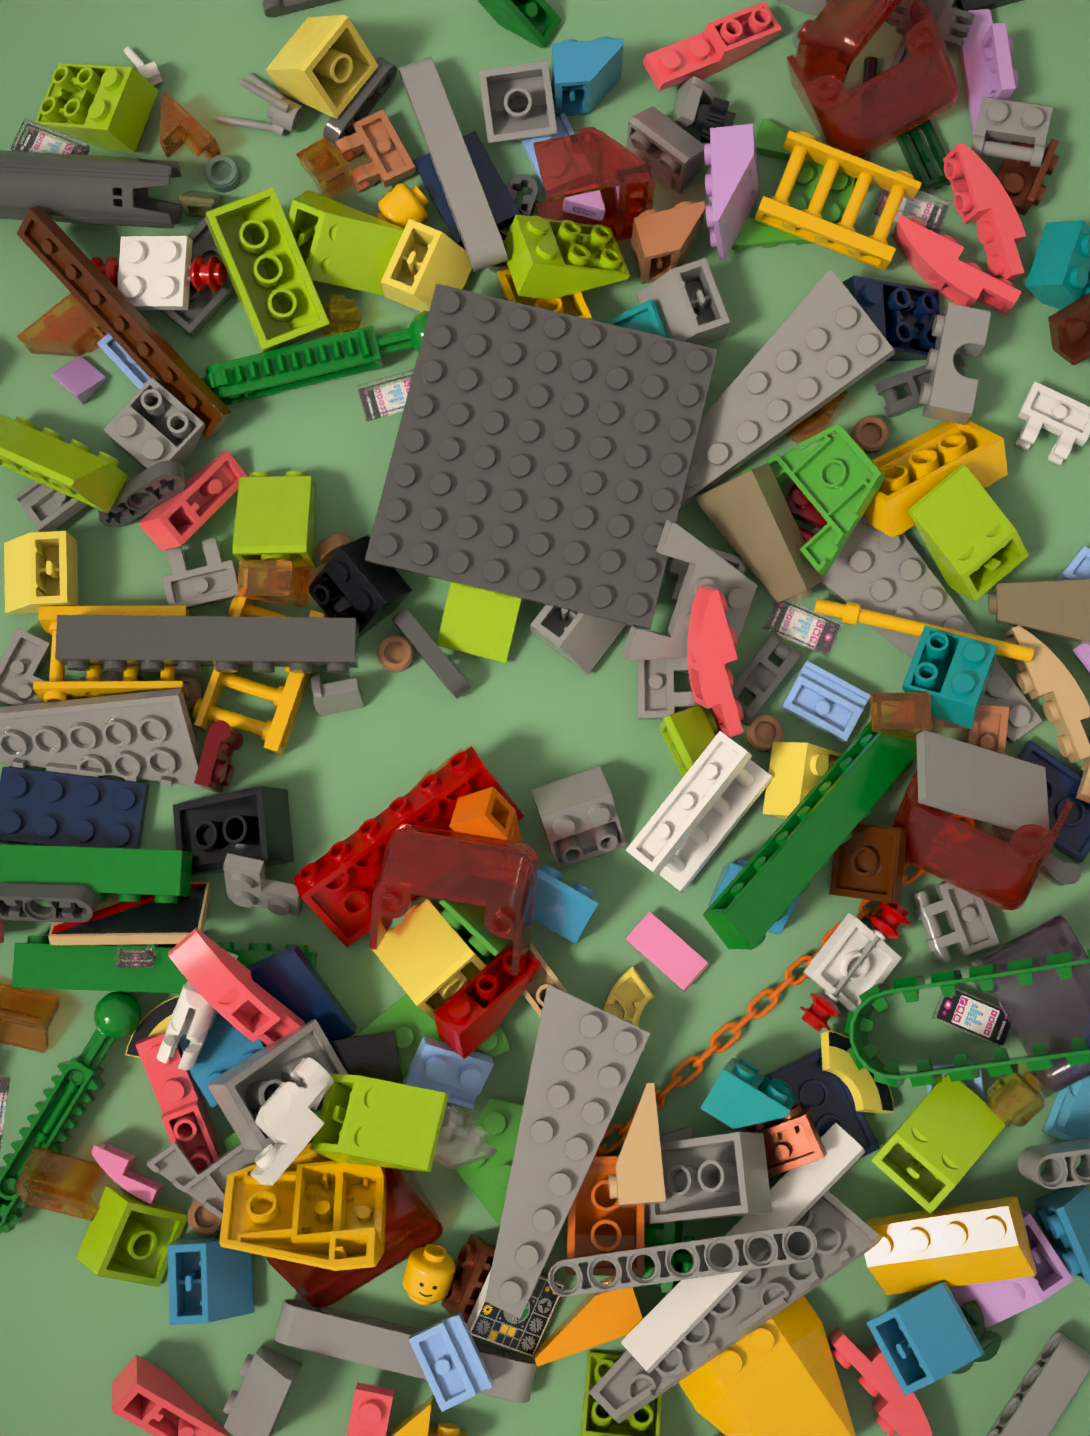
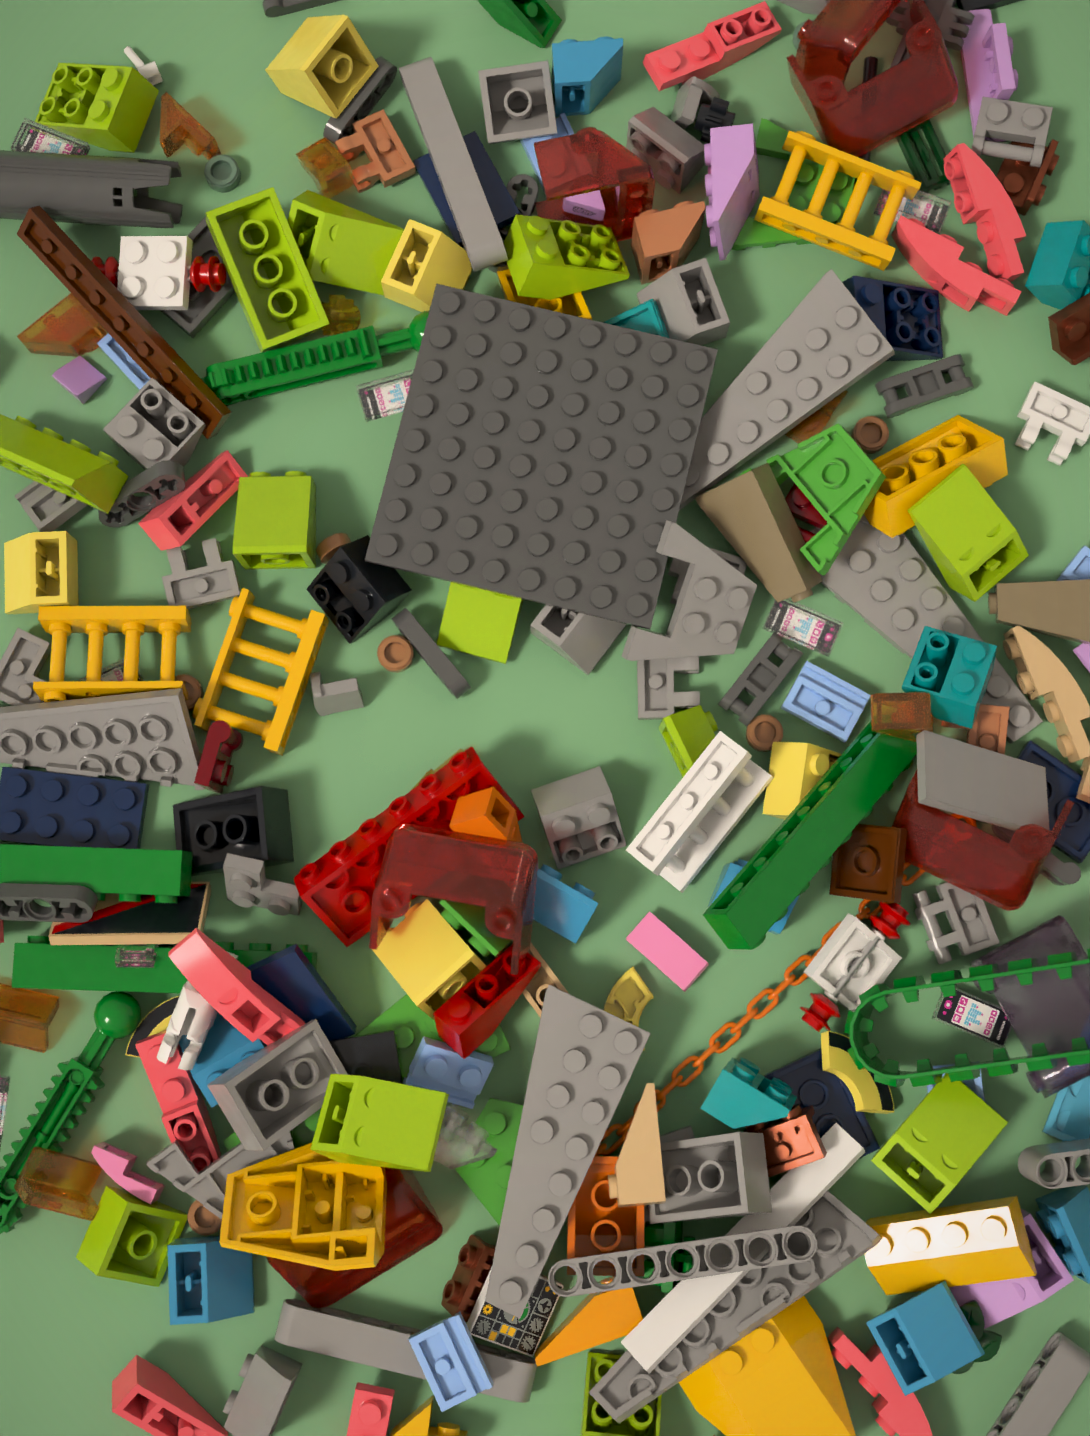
(198, 203): olive slope -> none
(207, 641): dark grey brick -> none
(273, 582): clear orange slope -> none
(283, 111): light grey plant -> none
(289, 1119): white plate -> none
(403, 204): yellow head -> none
(428, 1274): yellow head -> none
(709, 647): coral slope -> none
(852, 613): yellow bar -> none
(948, 393): light grey arch -> none
(1016, 1098): clear yellow head -> none

